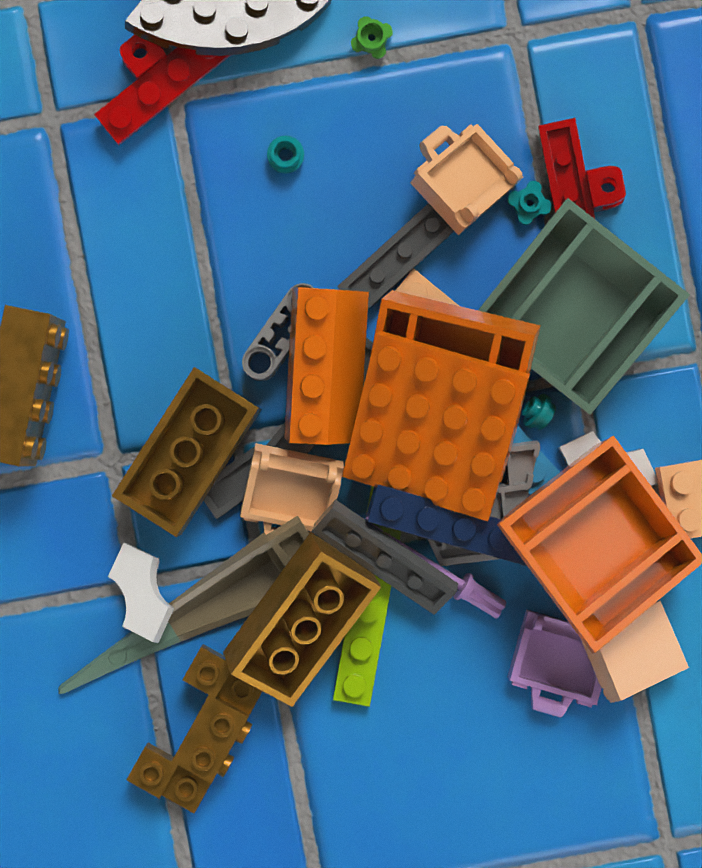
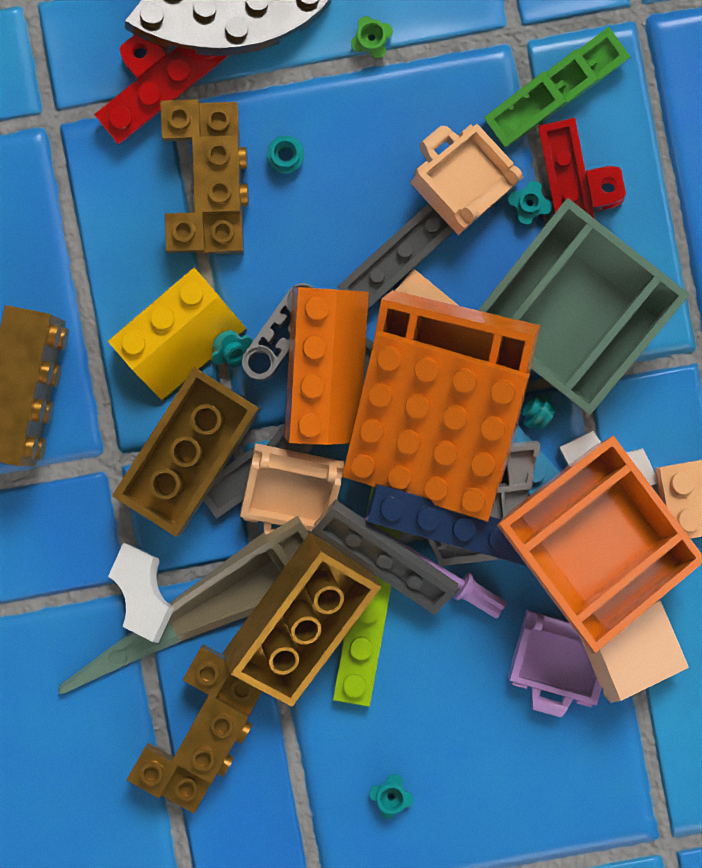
(175, 334): none -> yellow slope
(217, 167): none -> pearl gold bracket
(230, 348): none -> teal plate
(391, 807): none -> teal plate
(557, 87): none -> bright green slope

